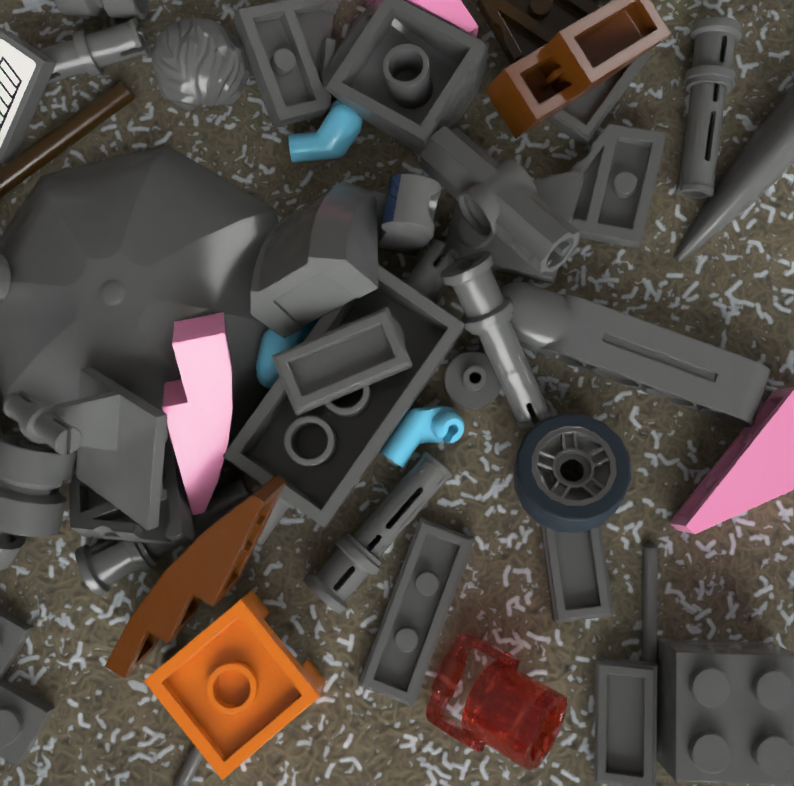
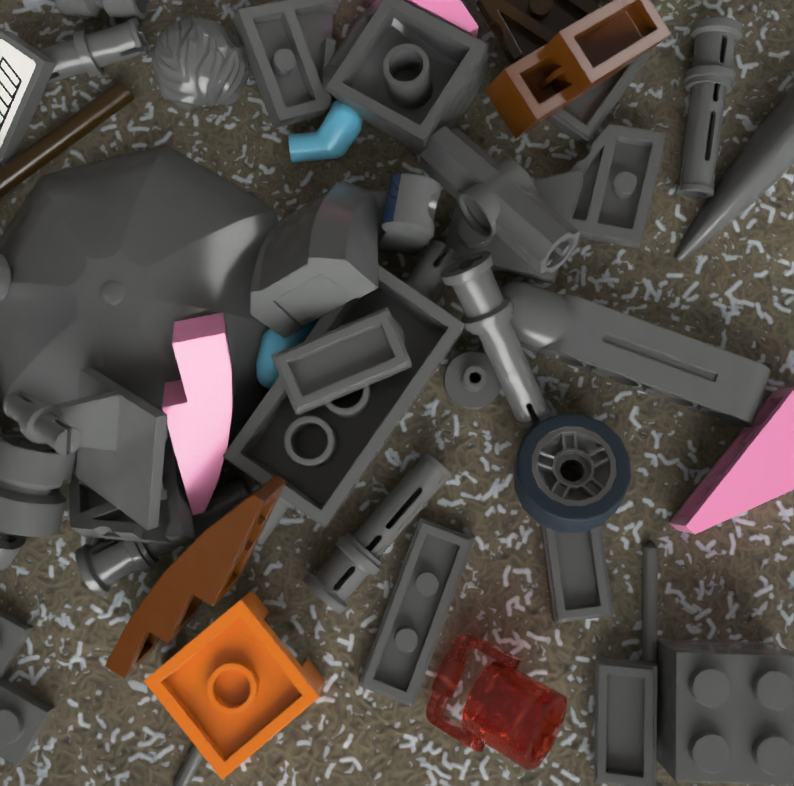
(423, 426): medium azure arm -> none

